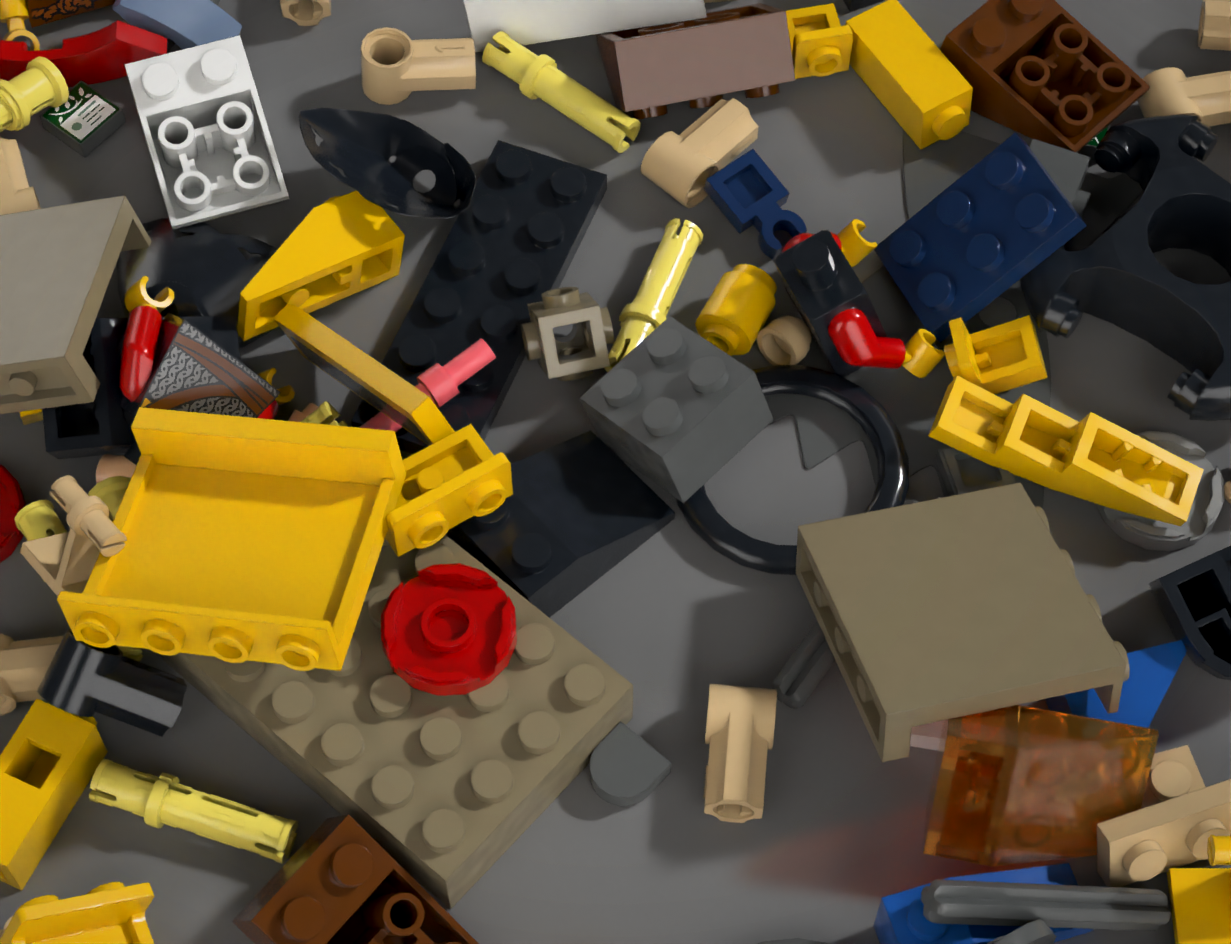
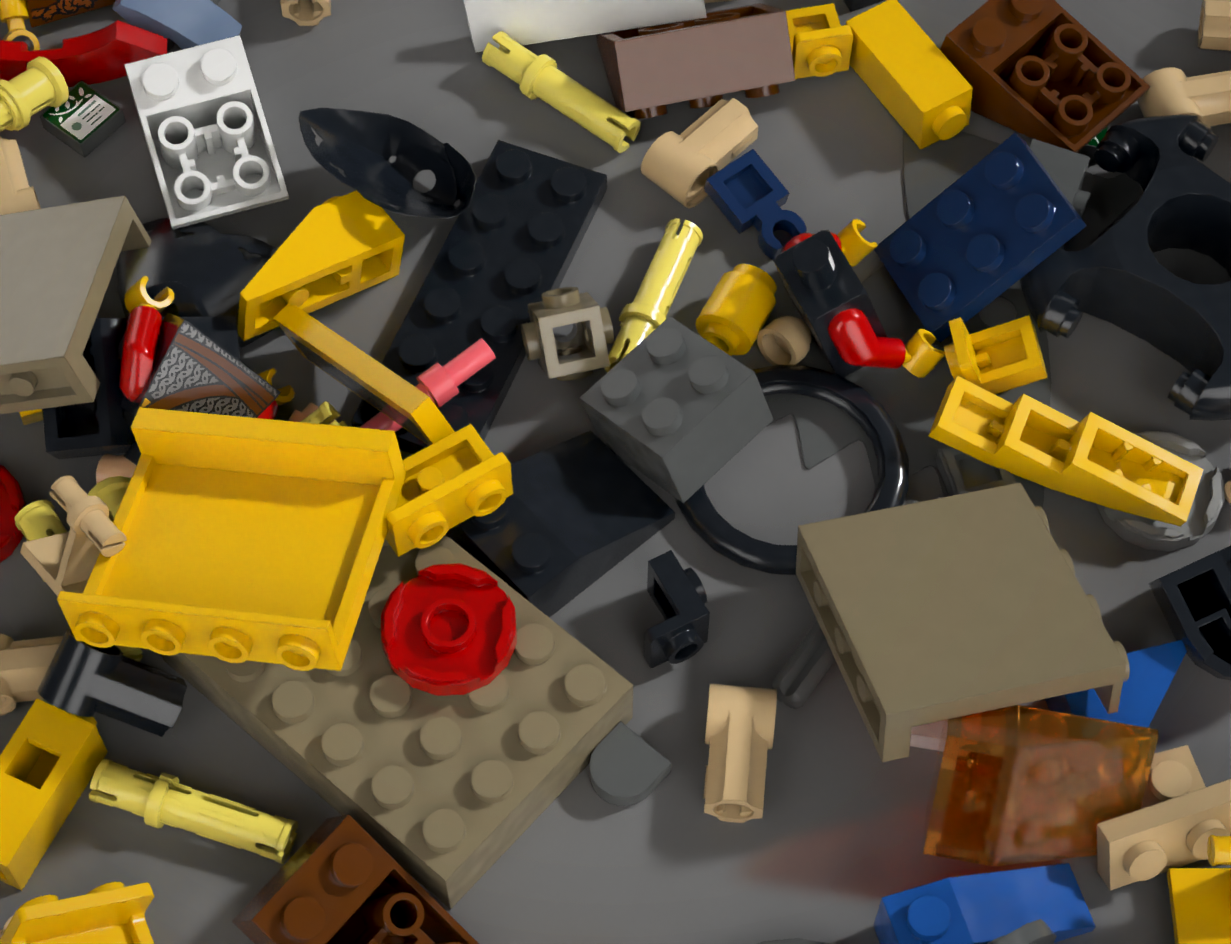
(397, 65): tan piece -> none
(682, 604): none -> black bracket
(1055, 904): dark grey axle -> none

